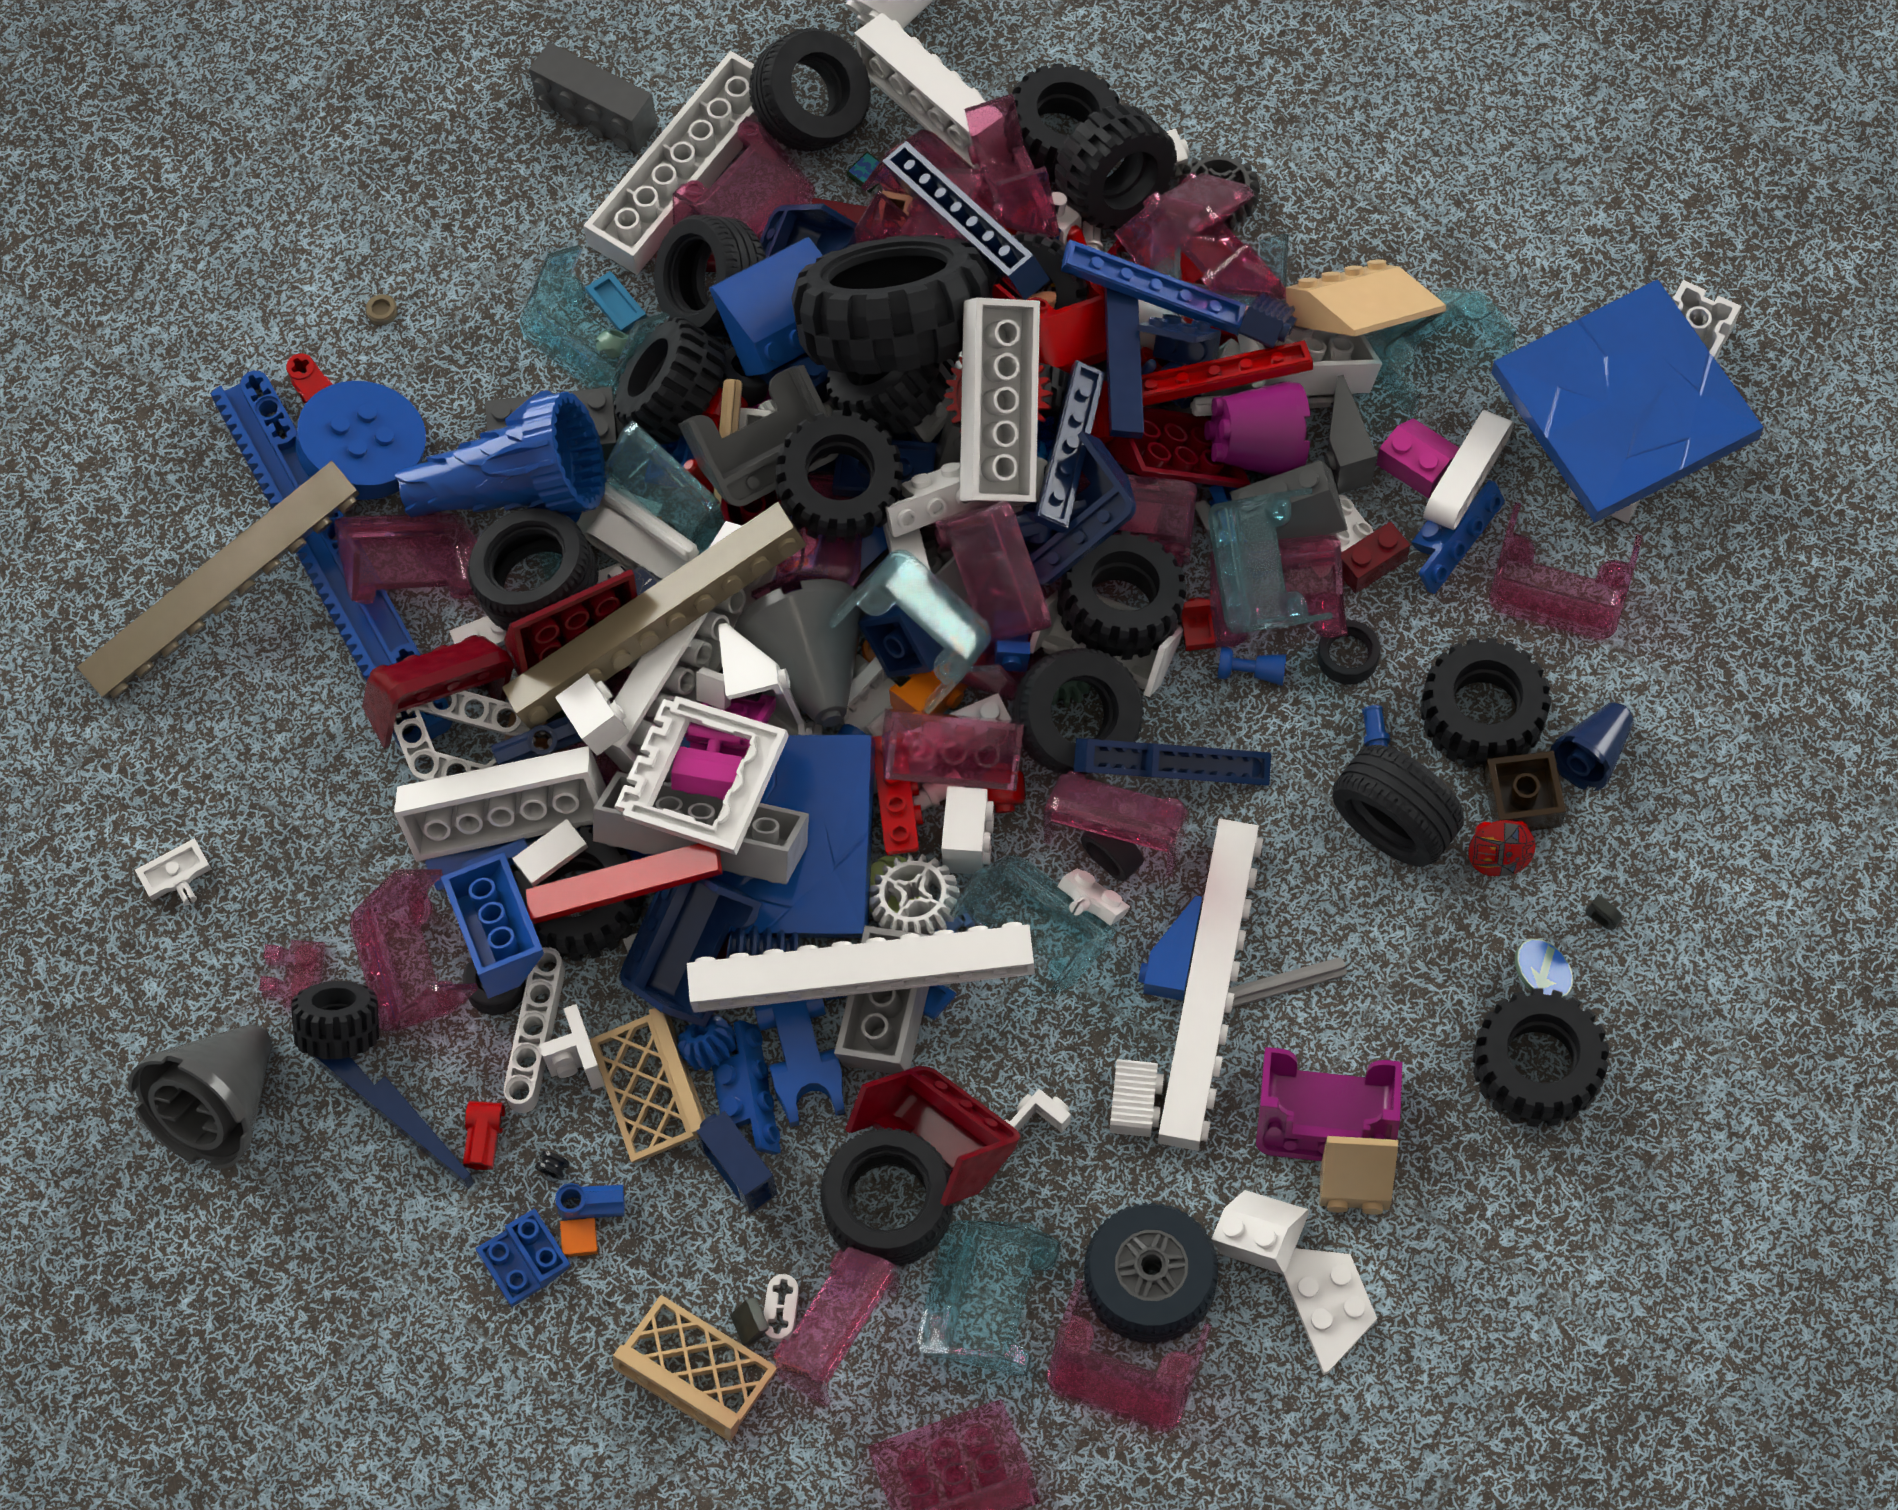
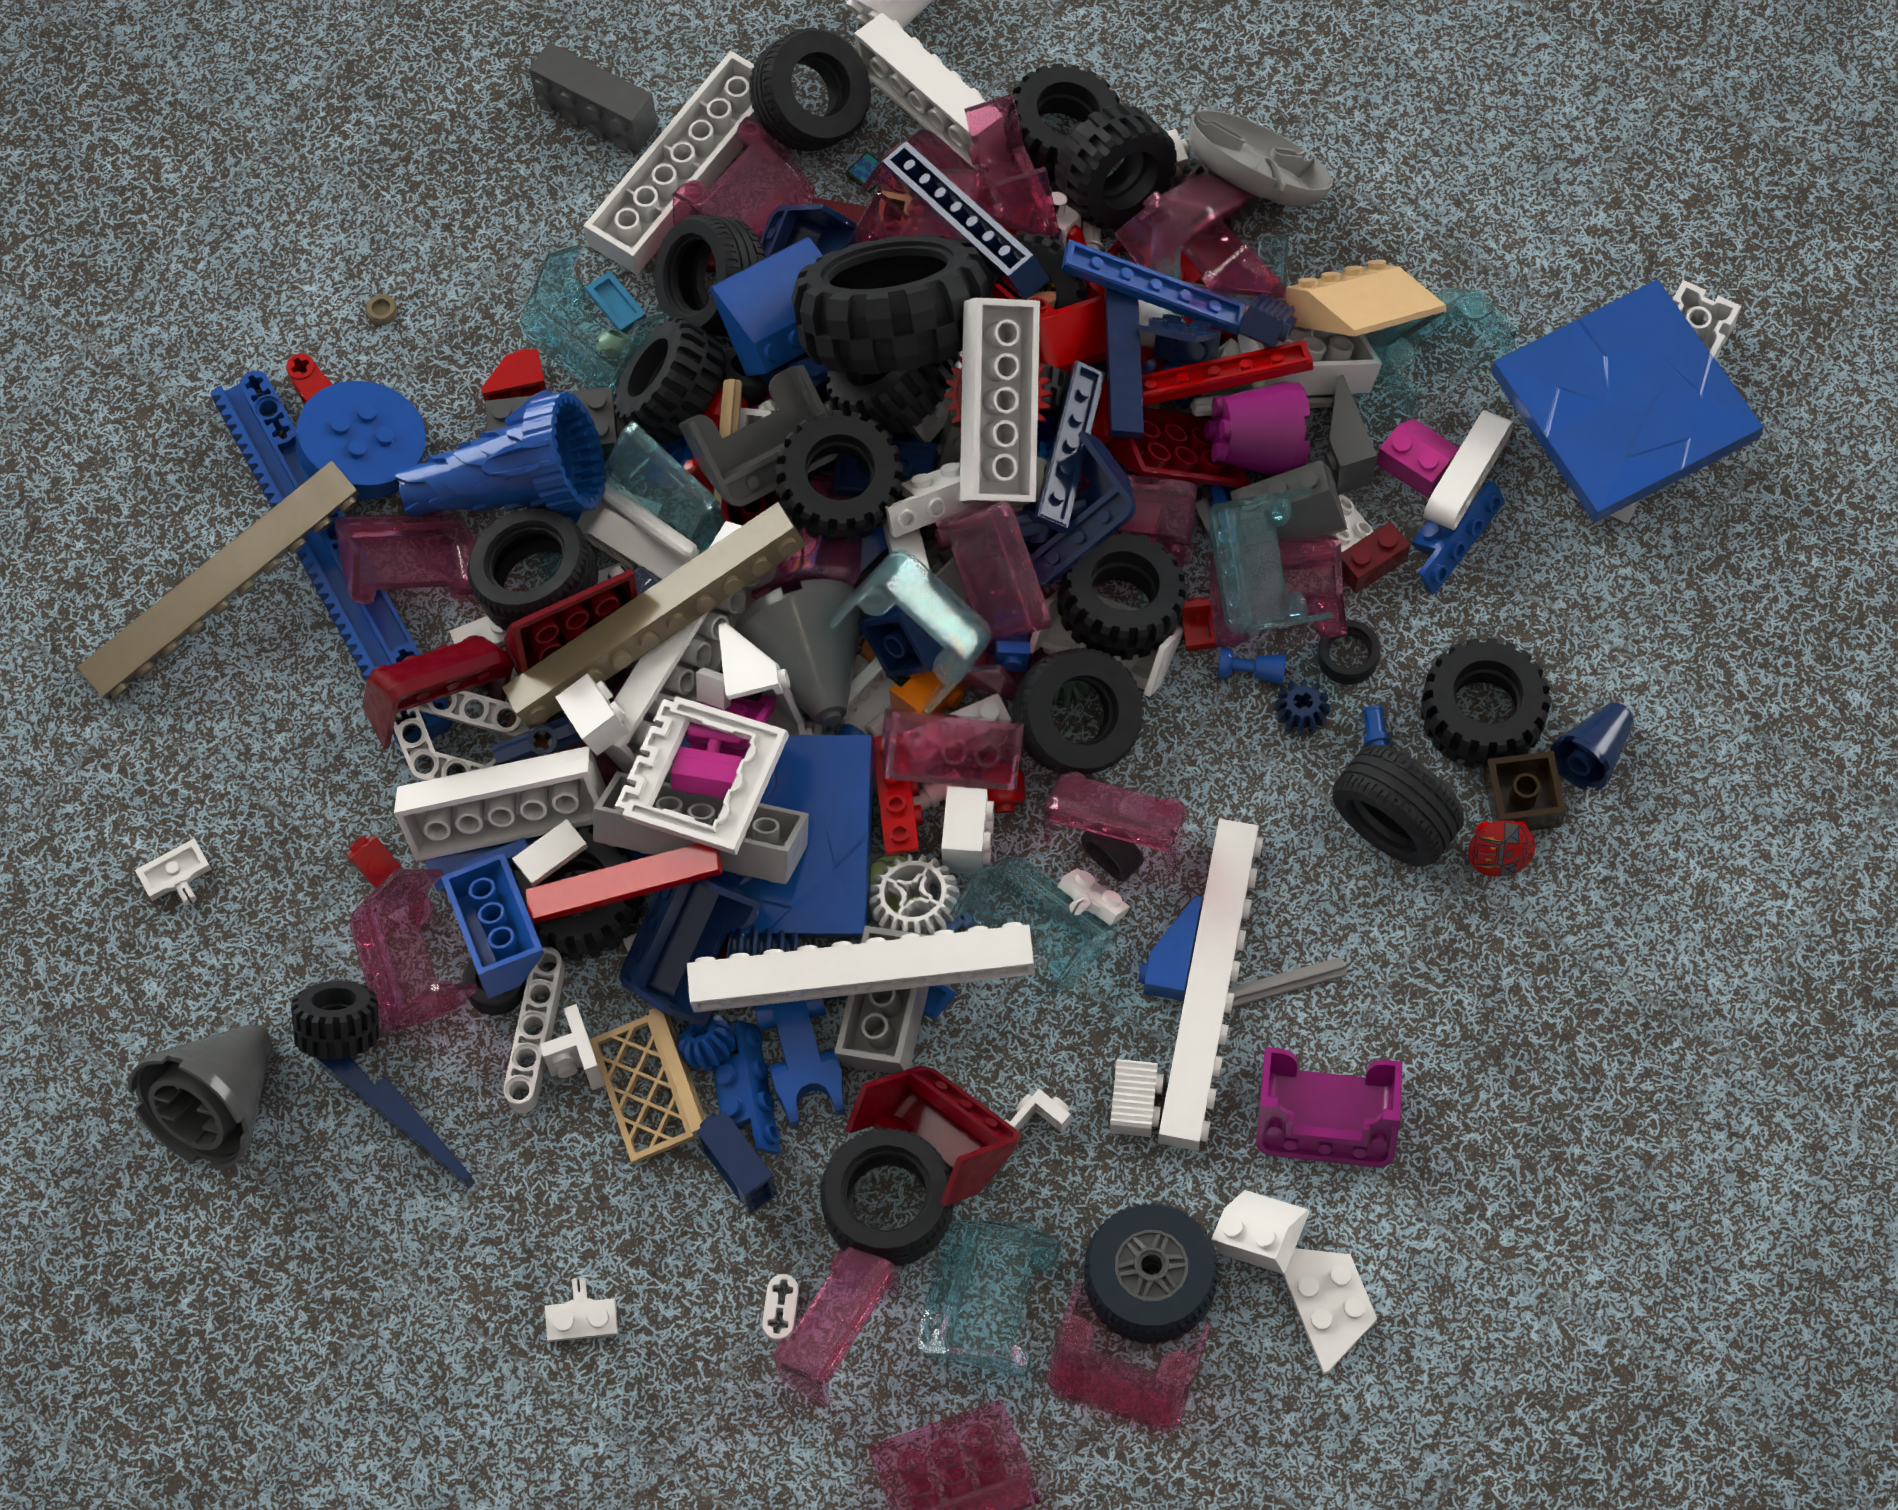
(304, 969): clear pink plate -> none
(372, 859): none -> red bracket
(482, 1129): red piece -> none
(516, 376): none -> red slope
(523, 1258): blue slope -> none
(552, 1165): black bush -> none
(579, 1237): orange tile -> none
(581, 1316): none -> white plate
(595, 1201): blue piece -> none
(678, 1392): tan fence -> none
(749, 1321): pearl dark grey tile -> none
(1172, 761): dark blue slope -> none
(1257, 159): none -> light grey piece
(1308, 716): none -> dark blue gear
(1357, 1174): tan slope -> none
(1543, 966): piece -> none
(1553, 1017): black tyre -> none
(1558, 596): clear pink windscreen -> none
(1604, 913): pearl dark grey tile -> none

